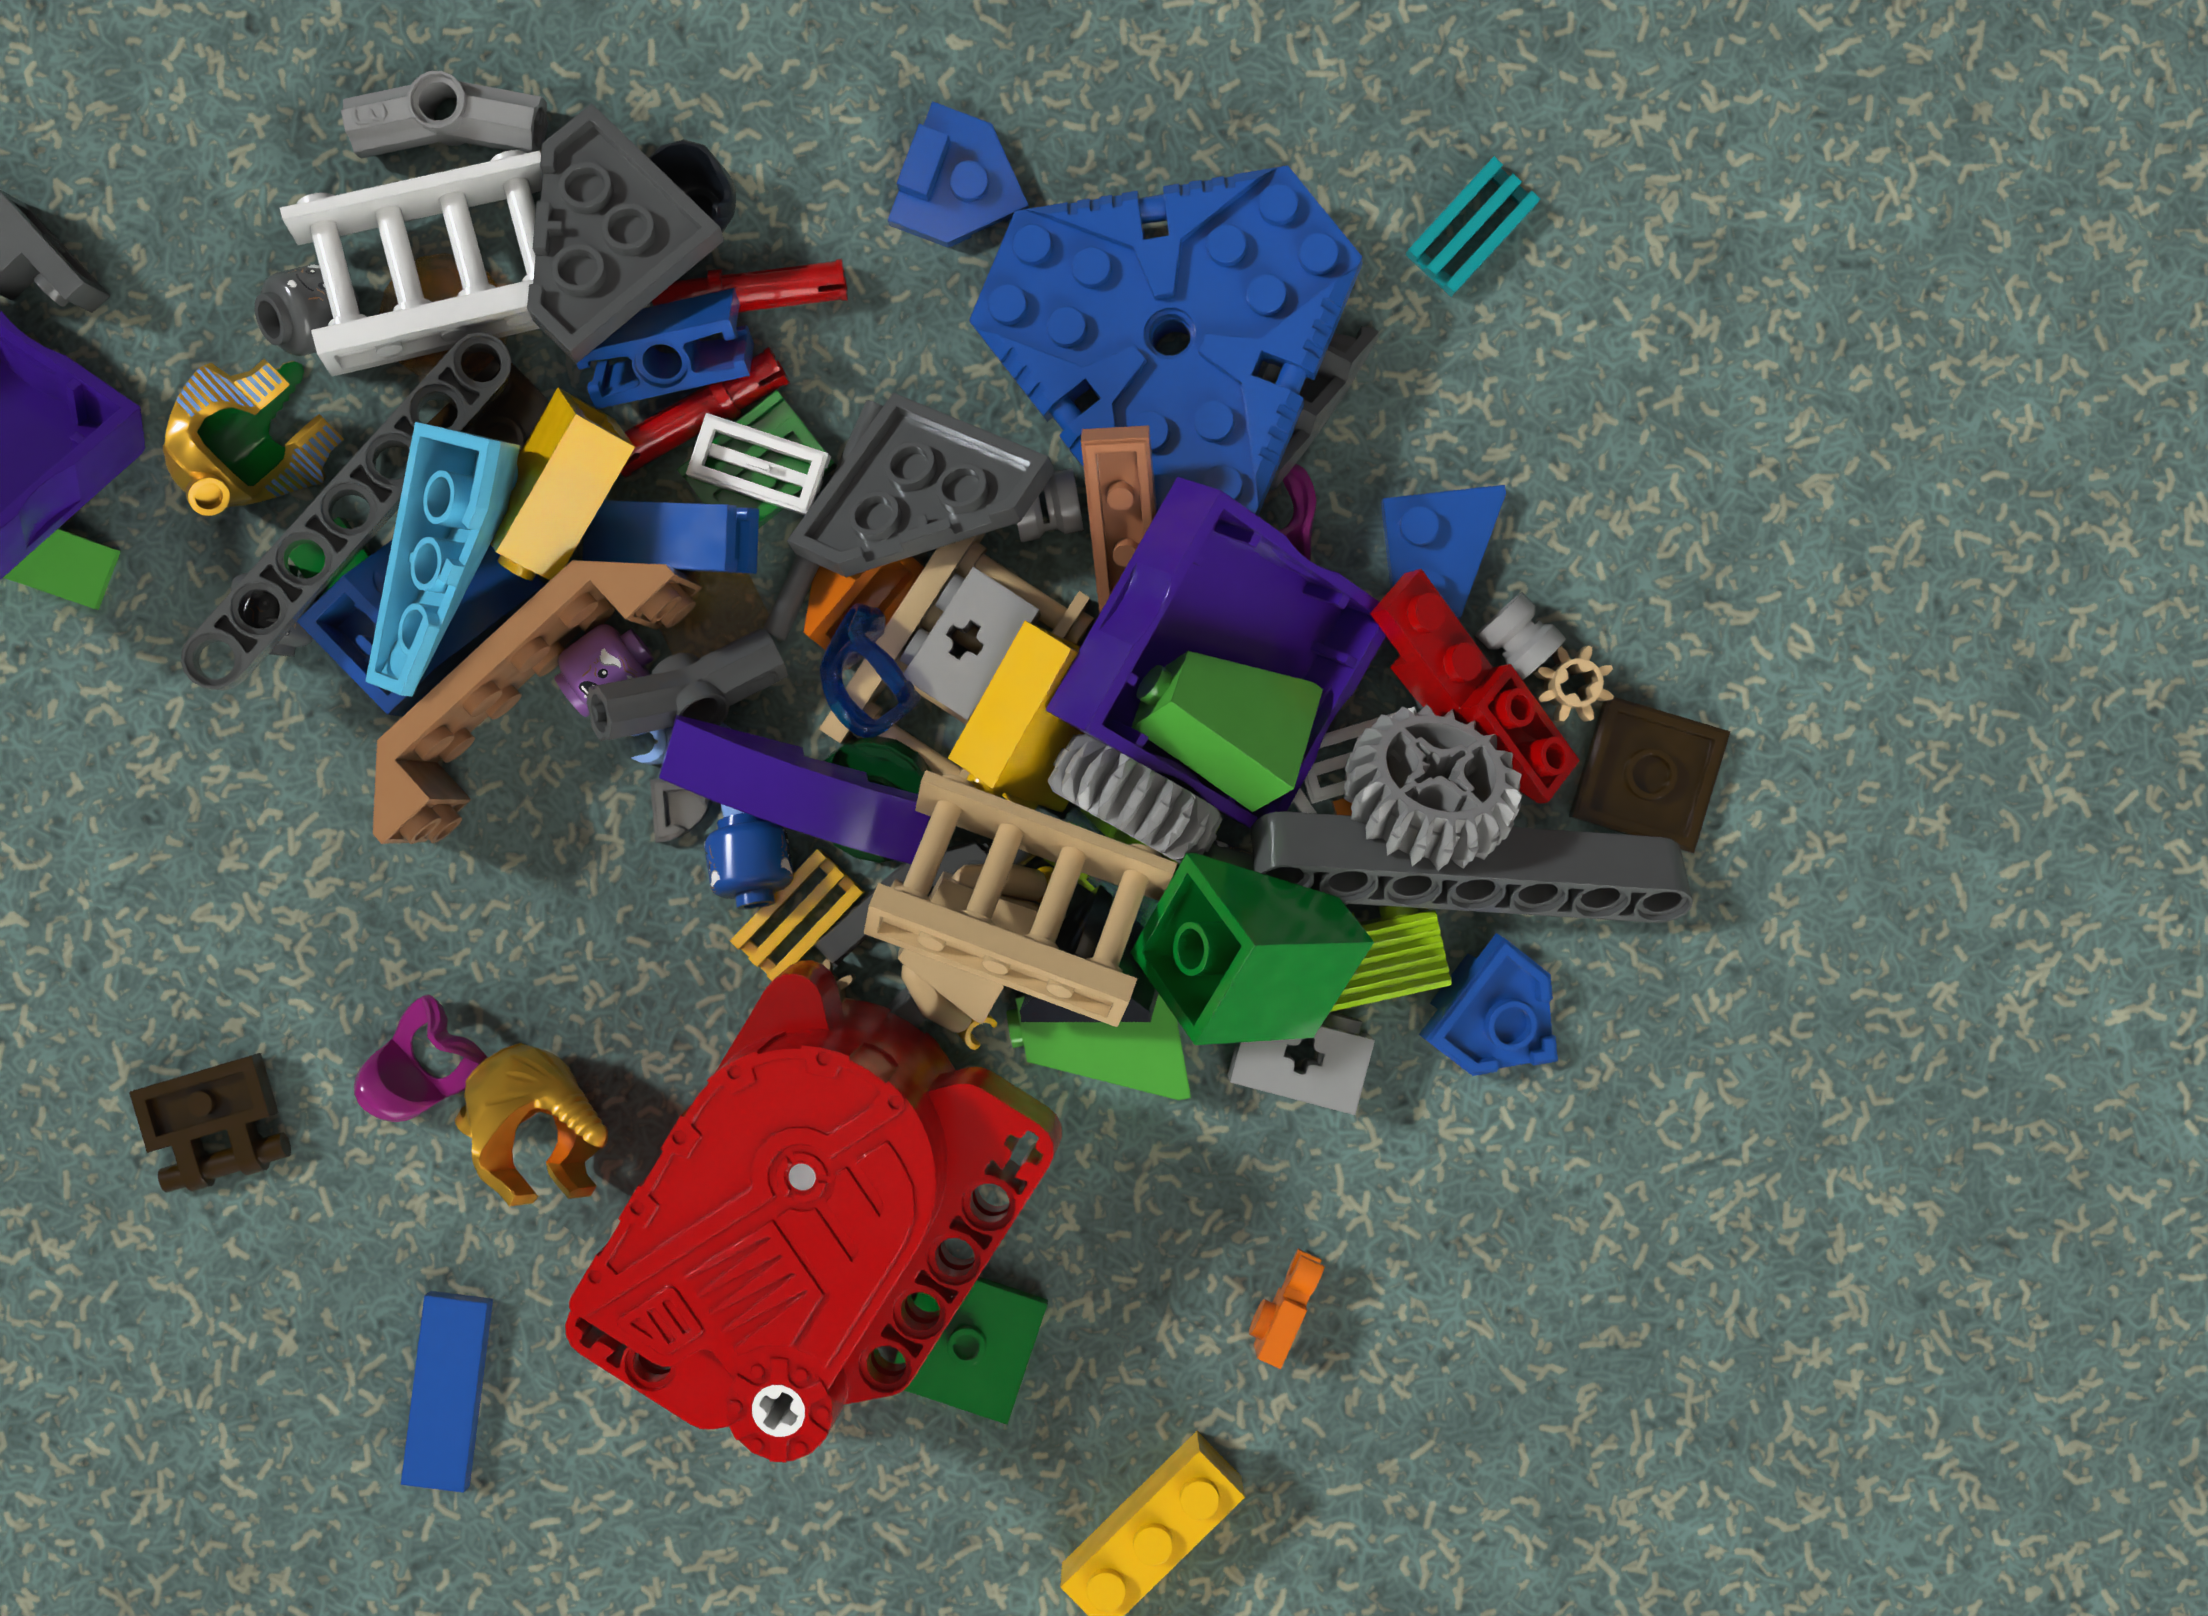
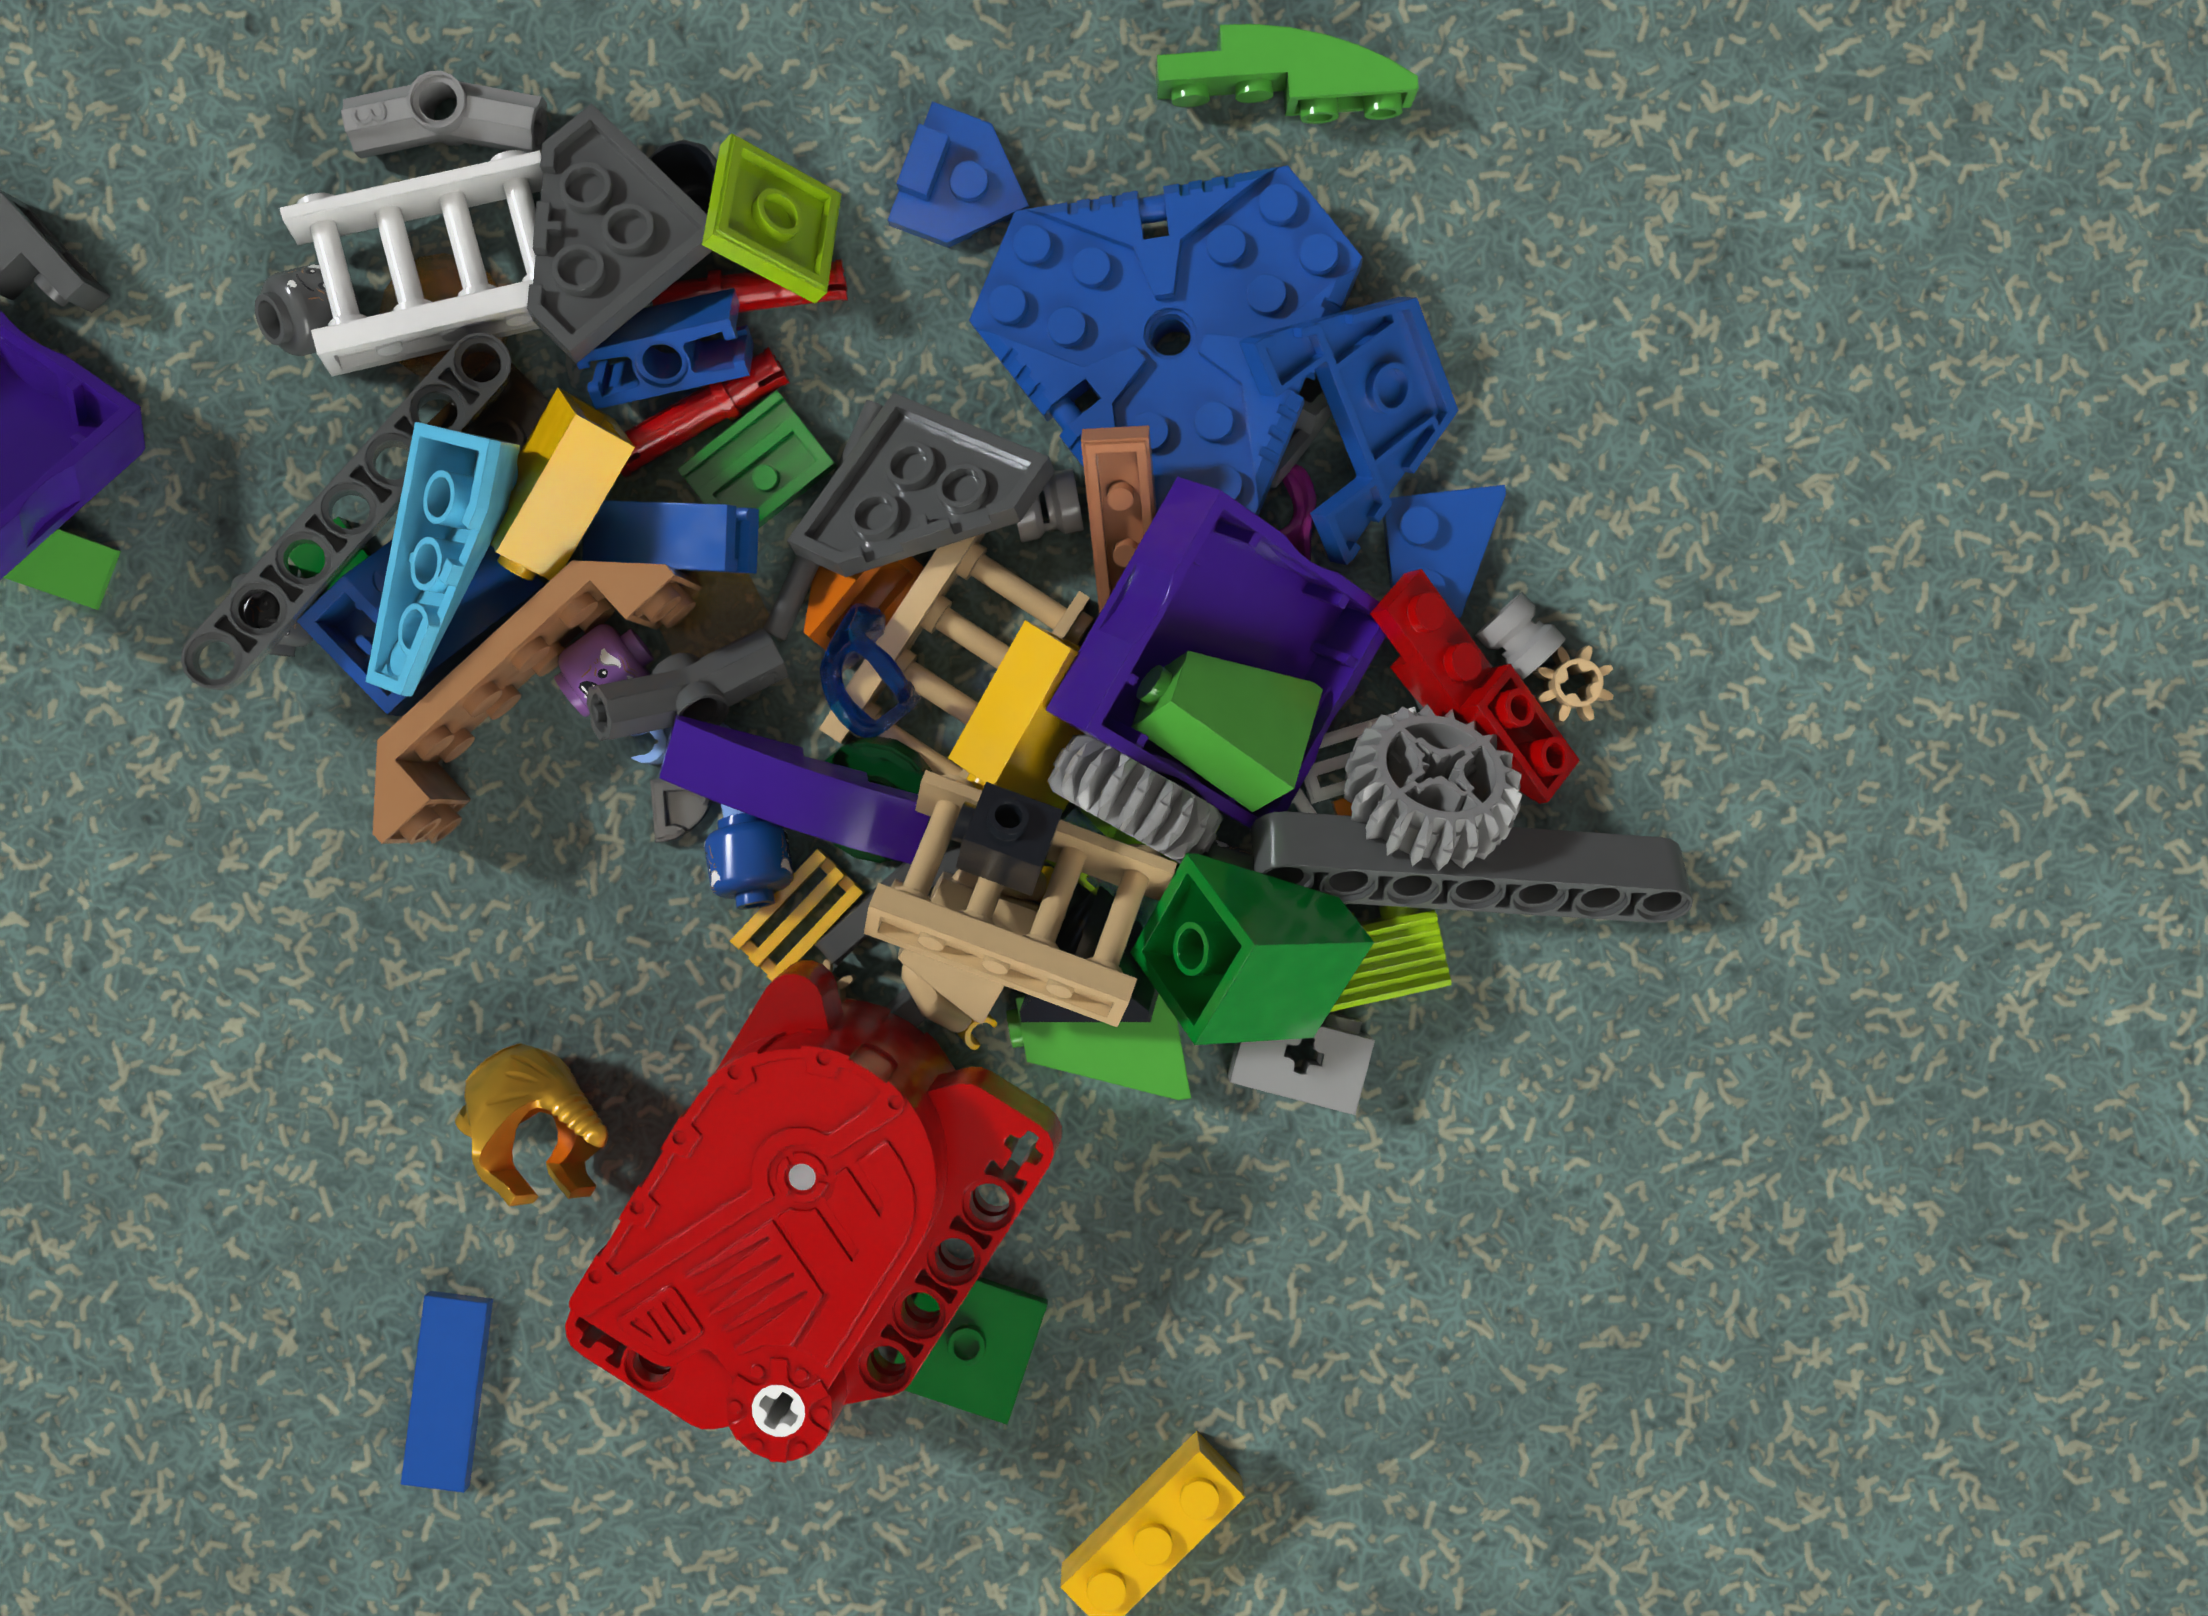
(203, 1104): dark brown plate -> none
(222, 441): piece -> none
(393, 1081): magenta piece -> none
(772, 219): none -> lime plate
(809, 482): white tile -> none
(966, 603): light grey brick -> none
(1005, 837): none -> black brick
(1279, 1321): orange plate -> none
(1311, 68): none -> bright green slope
(1382, 393): none -> blue wing
(1494, 1012): blue plate -> none
(1508, 187): teal tile -> none
(1649, 773): dark brown tile -> none

